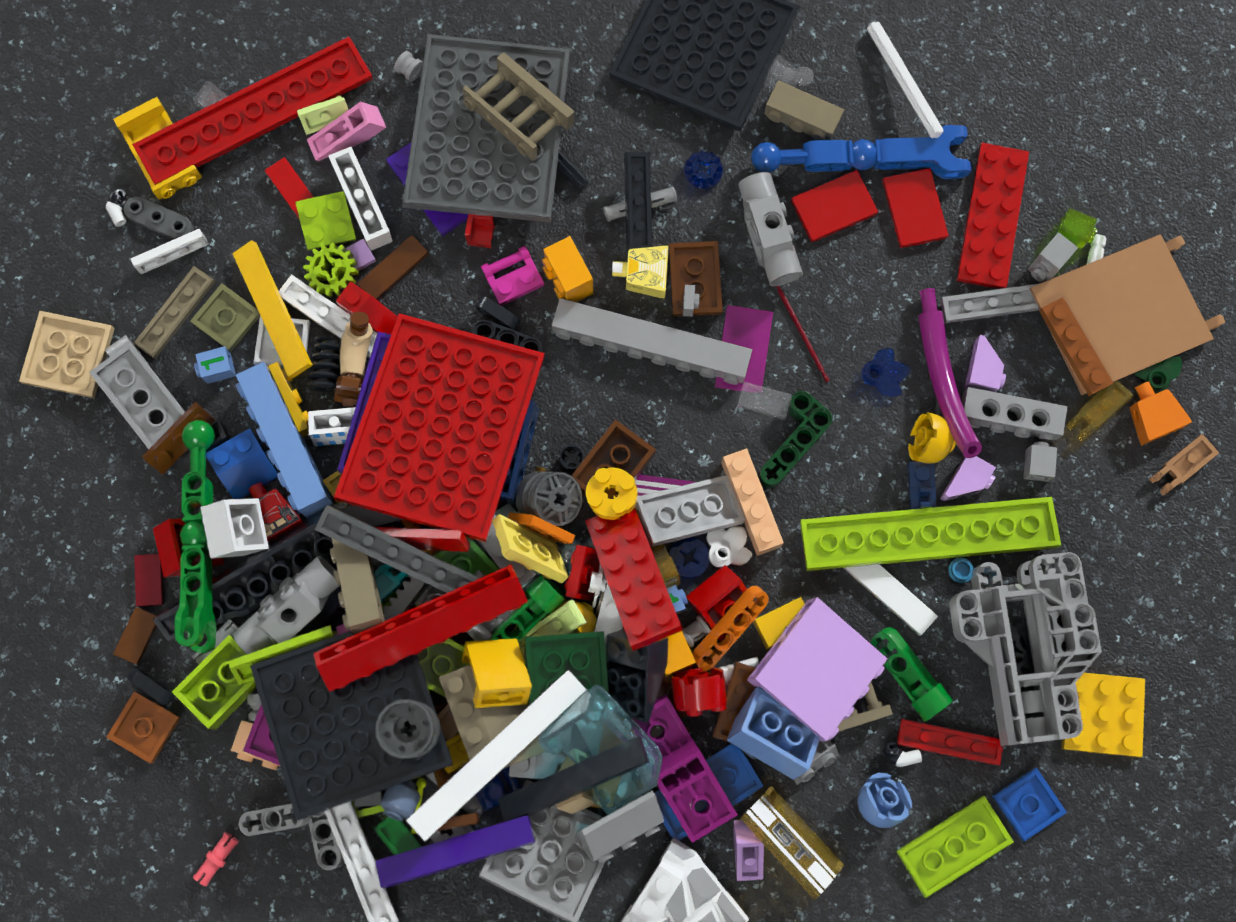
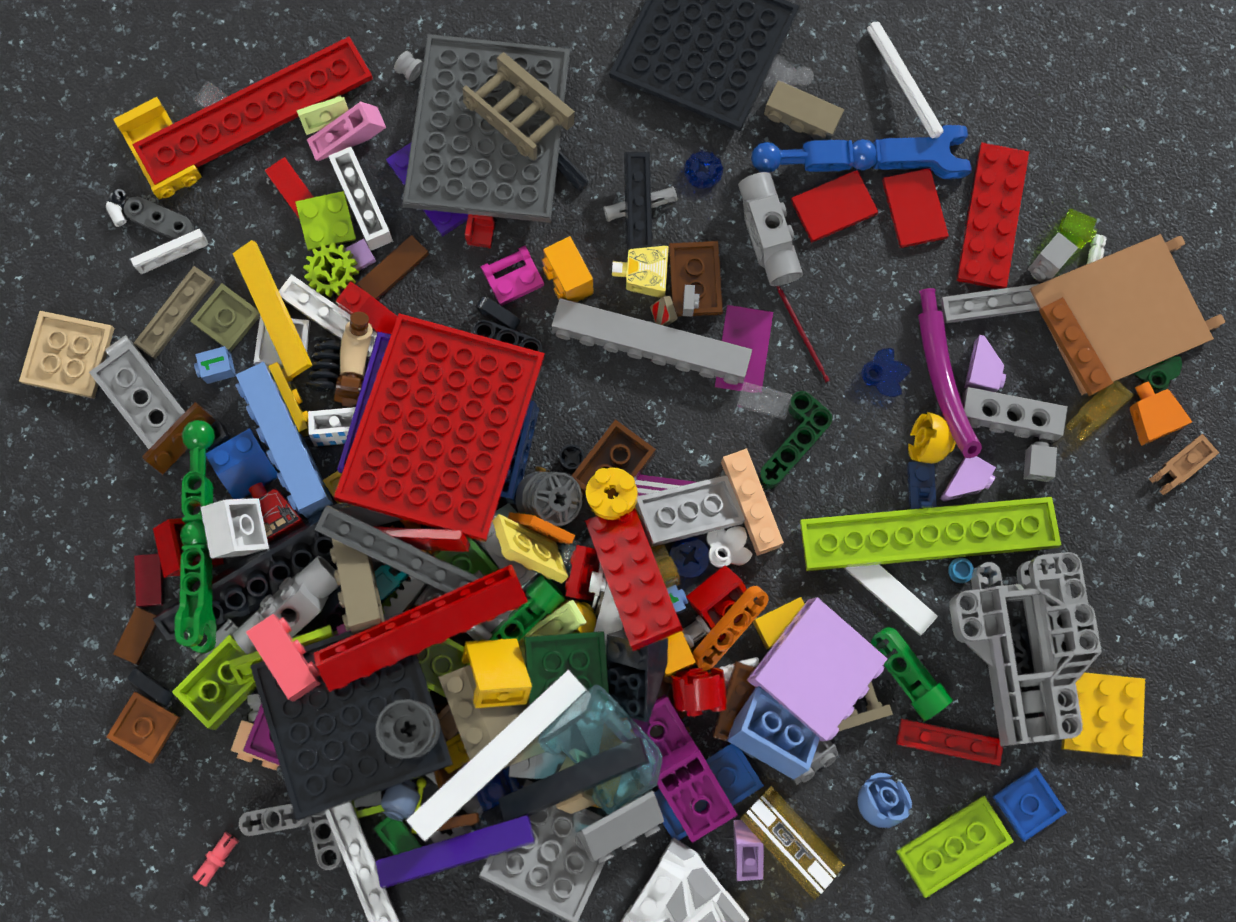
(284, 657): none -> coral brick
(663, 311): none -> dark tan tile
(899, 757): arm -> none

